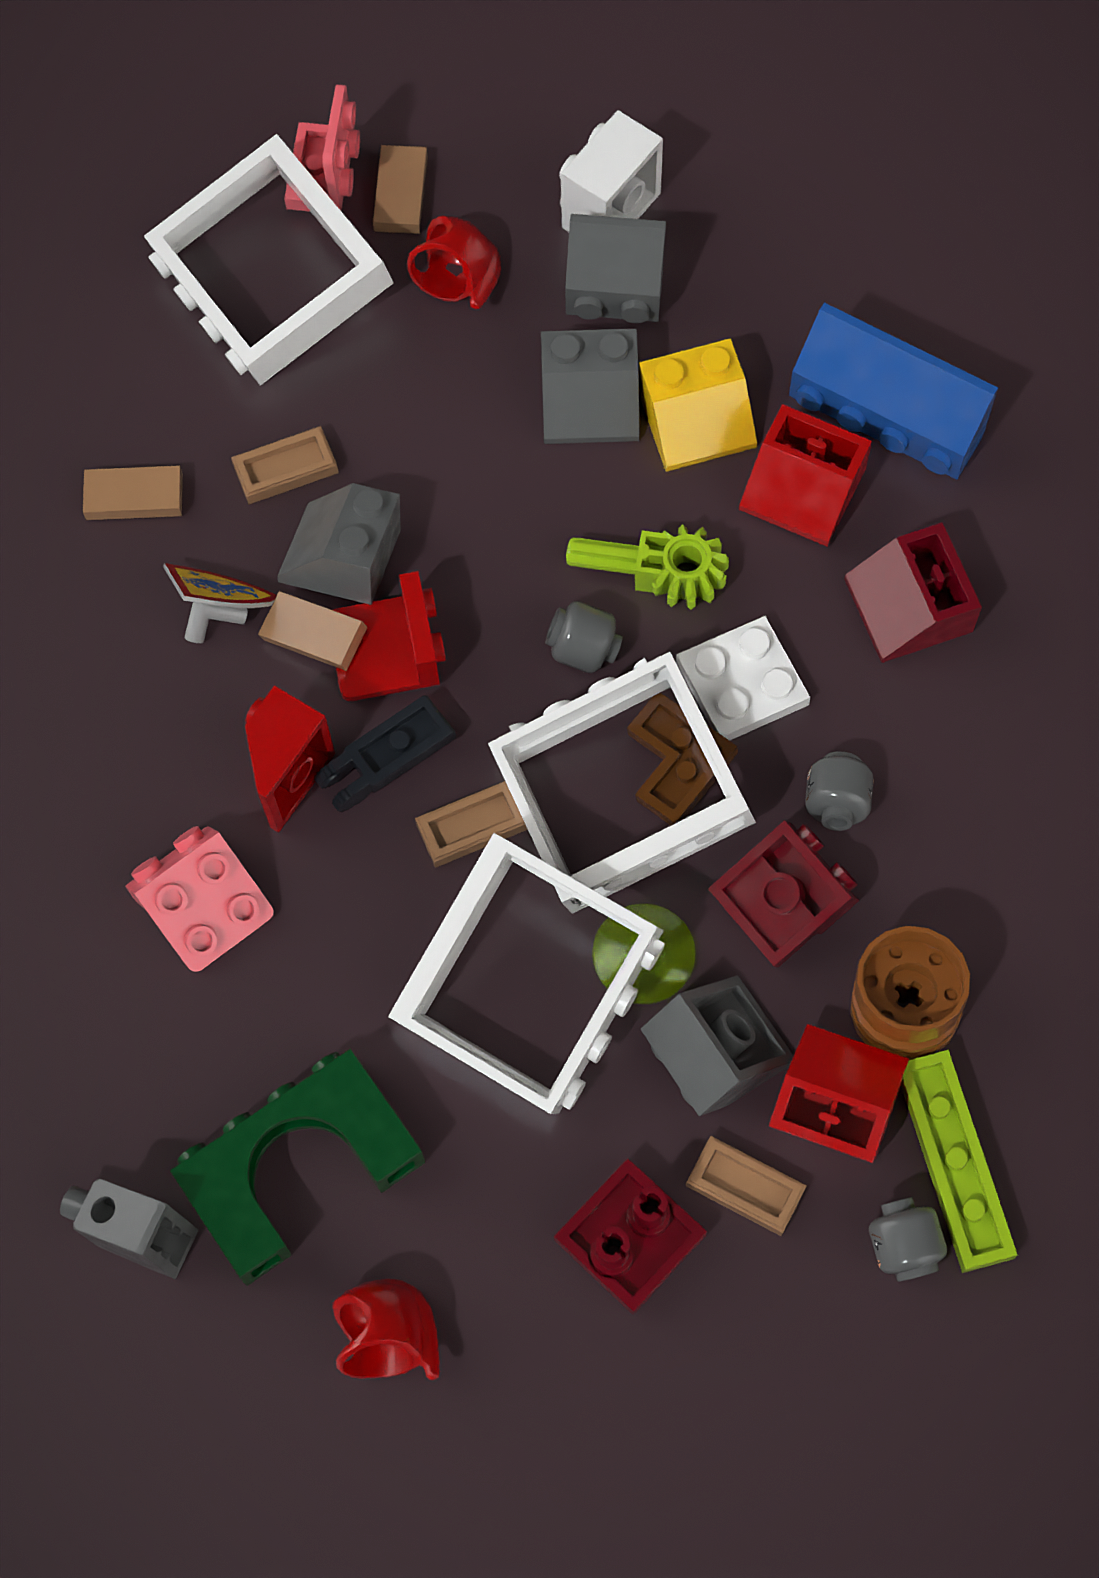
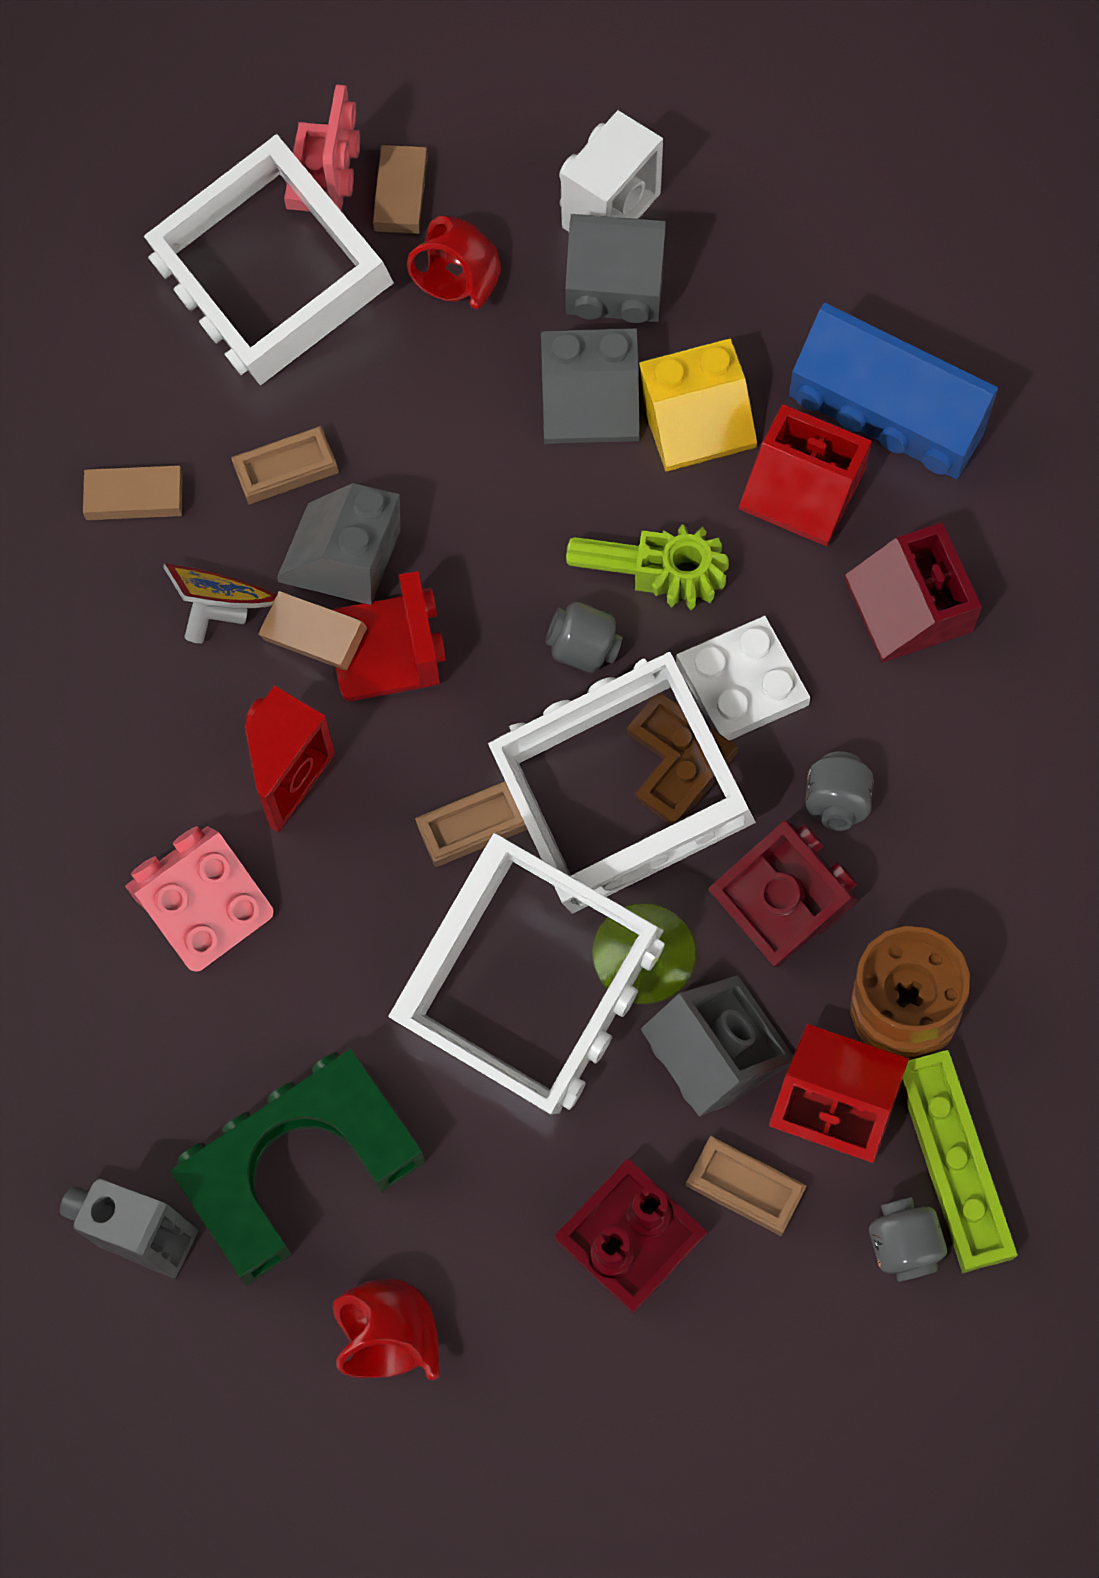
(387, 752): black hinge -> none

